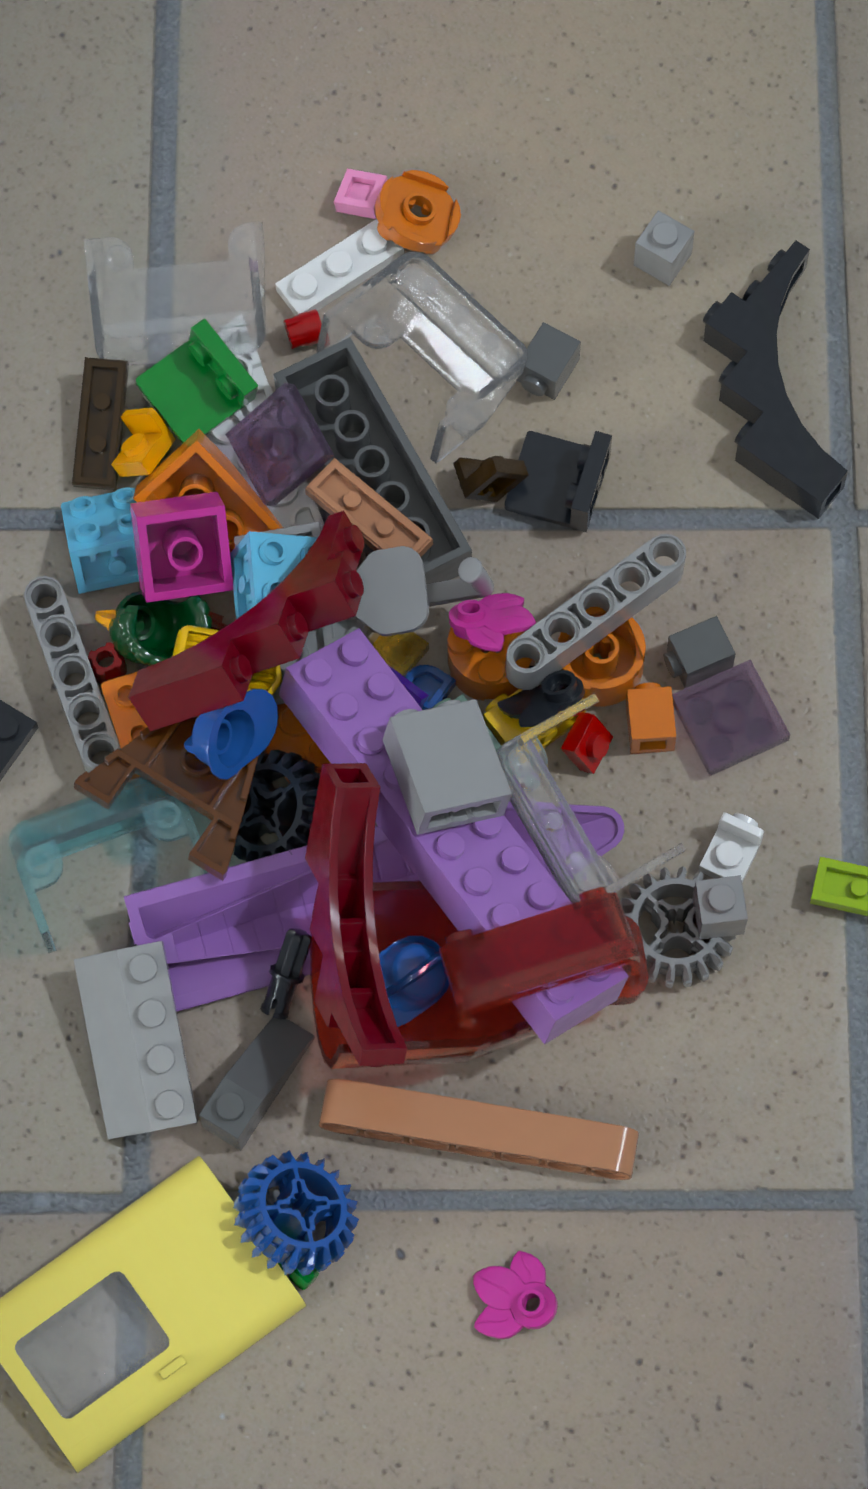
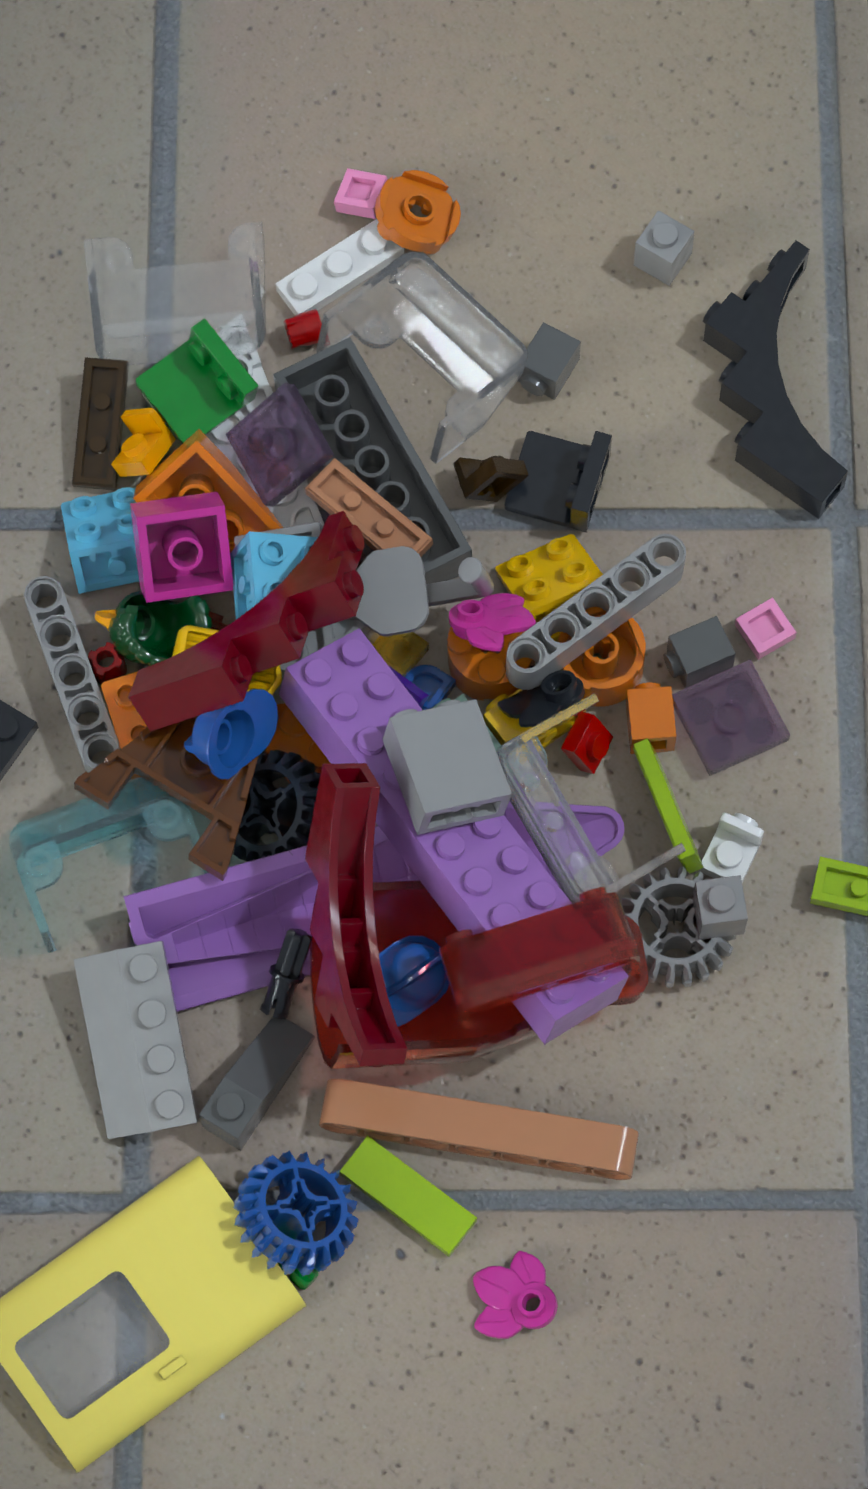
(408, 1196): none -> lime tile
(549, 575): none -> yellow bracket
(667, 804): none -> lime tile
(765, 628): none -> bright pink plate

